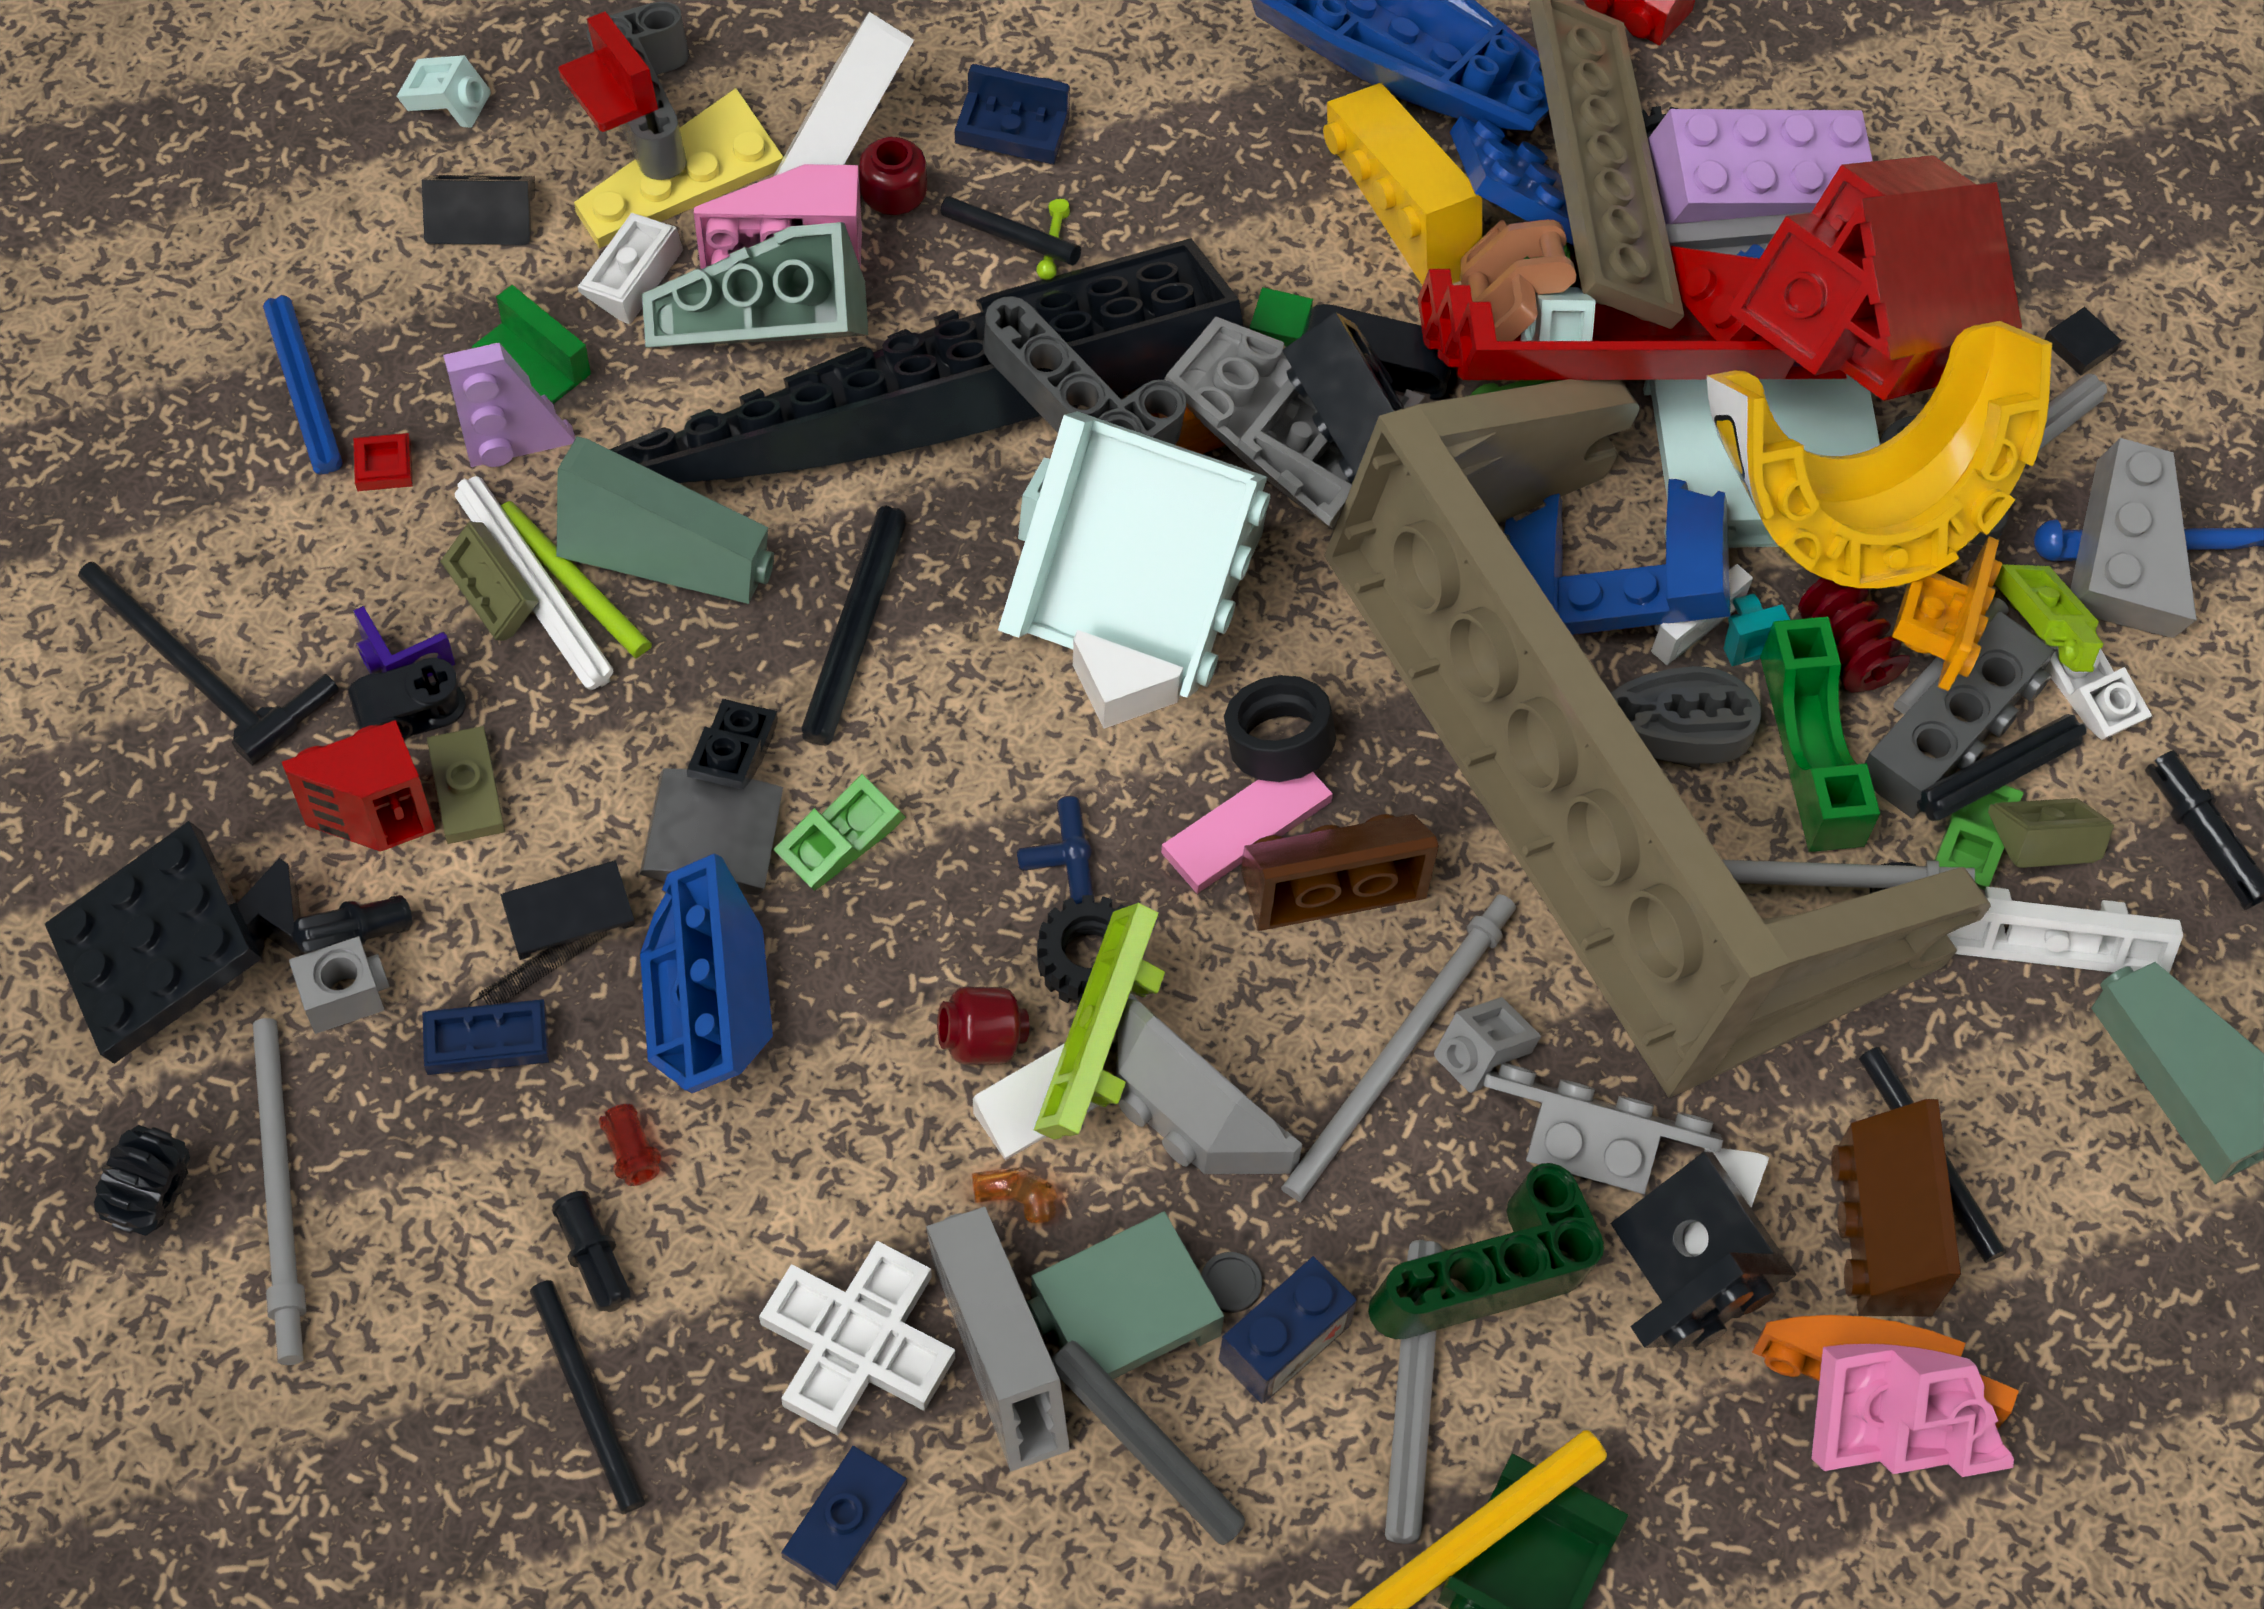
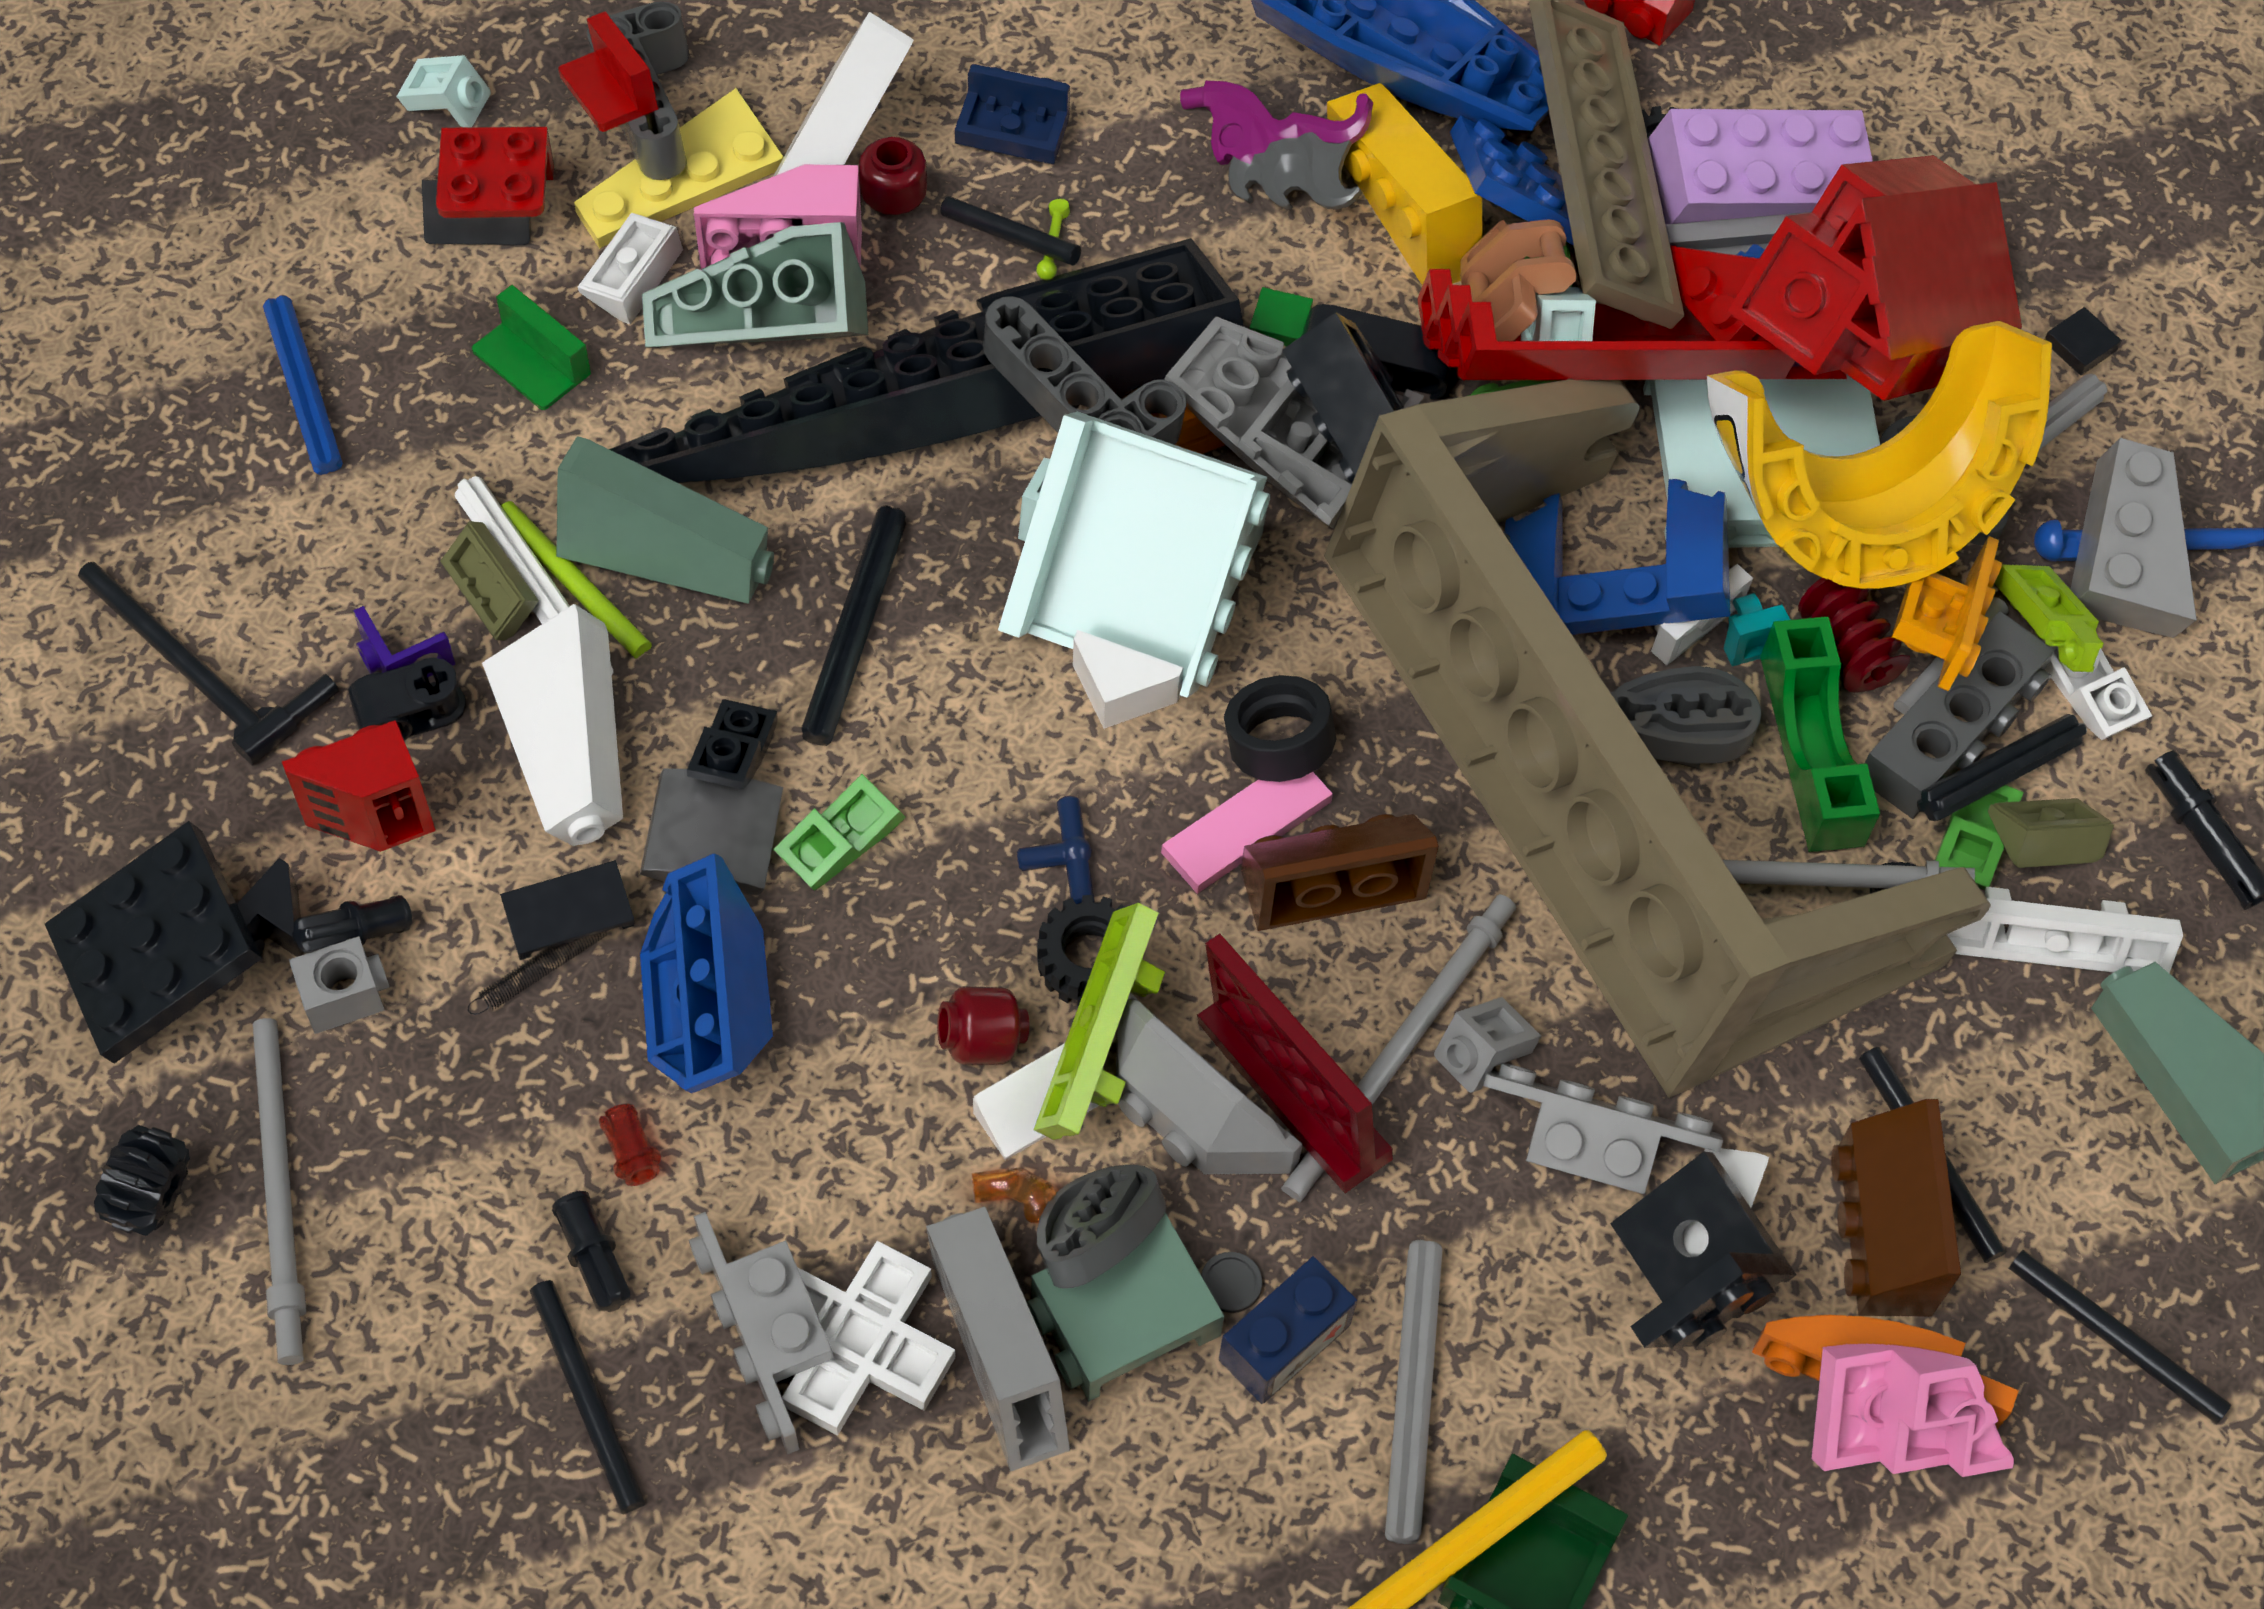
(382, 462): red tile -> none
(465, 785): olive plate -> none
(485, 1037): dark blue plate -> none
(493, 172): none -> red bracket
(500, 408): lavender wing -> none
(562, 722): none -> white slope
(772, 1316): none -> light grey bracket
(844, 1518): dark blue plate -> none
(1098, 1222): none -> dark grey piece
(1148, 1443): dark grey axle -> none
(1279, 154): none -> piece
(1291, 1070): none -> dark red fence
(1481, 1266): dark green beam -> none
(2120, 1337): none -> black bar

